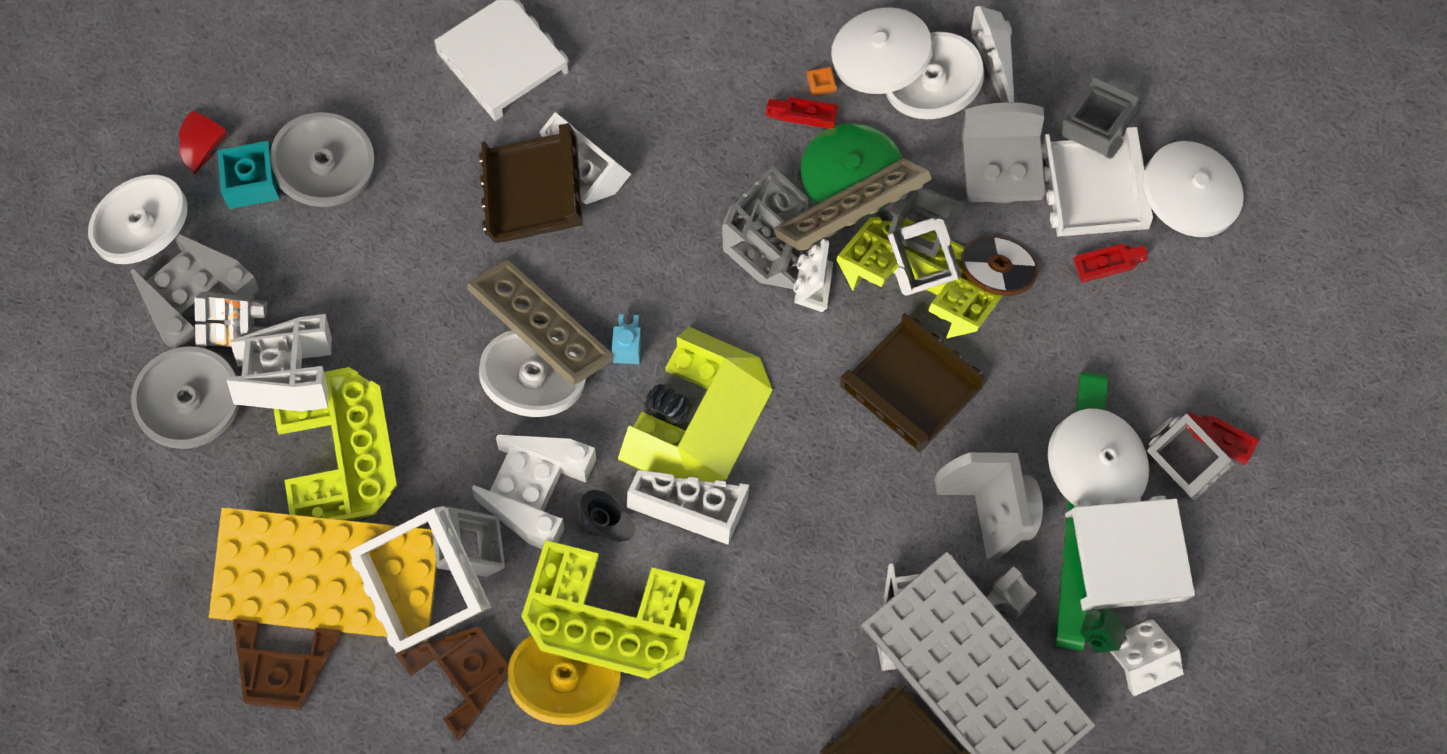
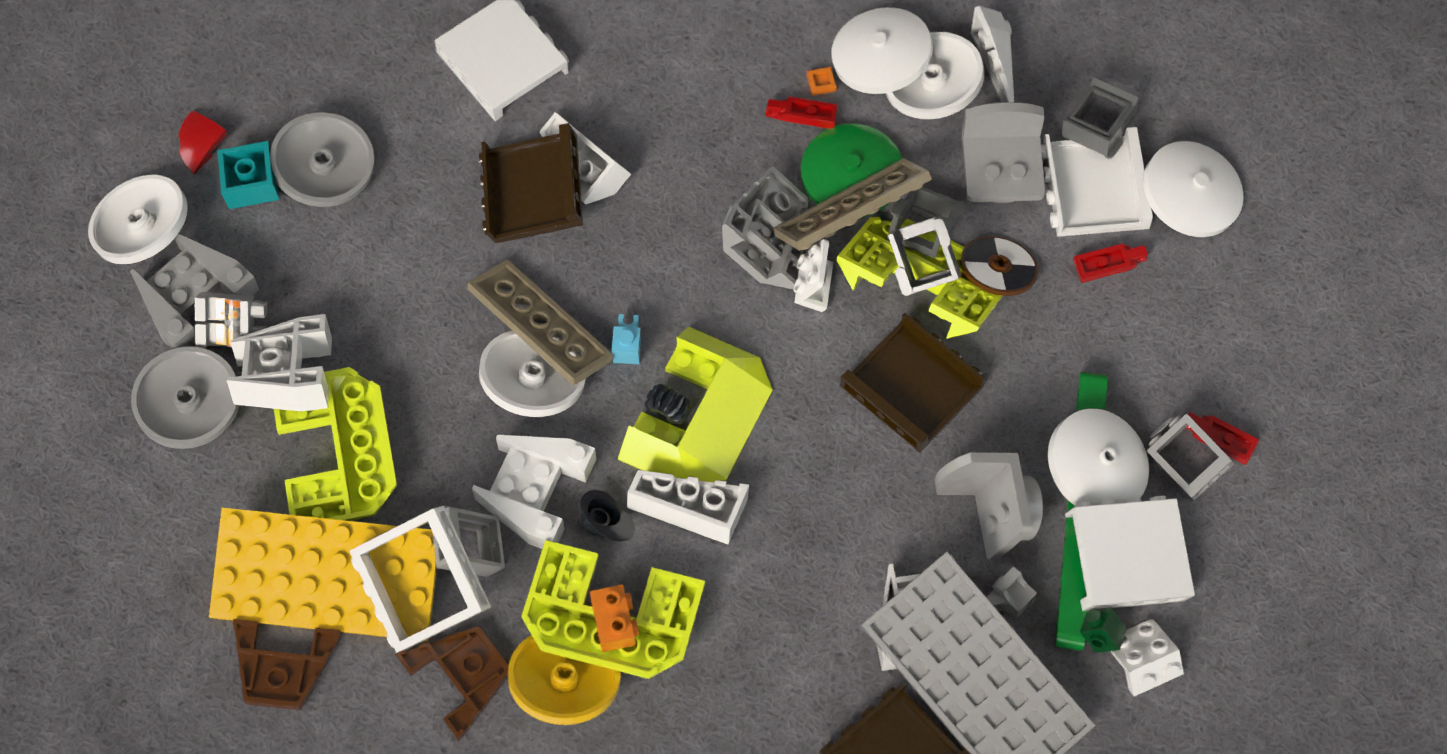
(613, 618): none -> orange brick

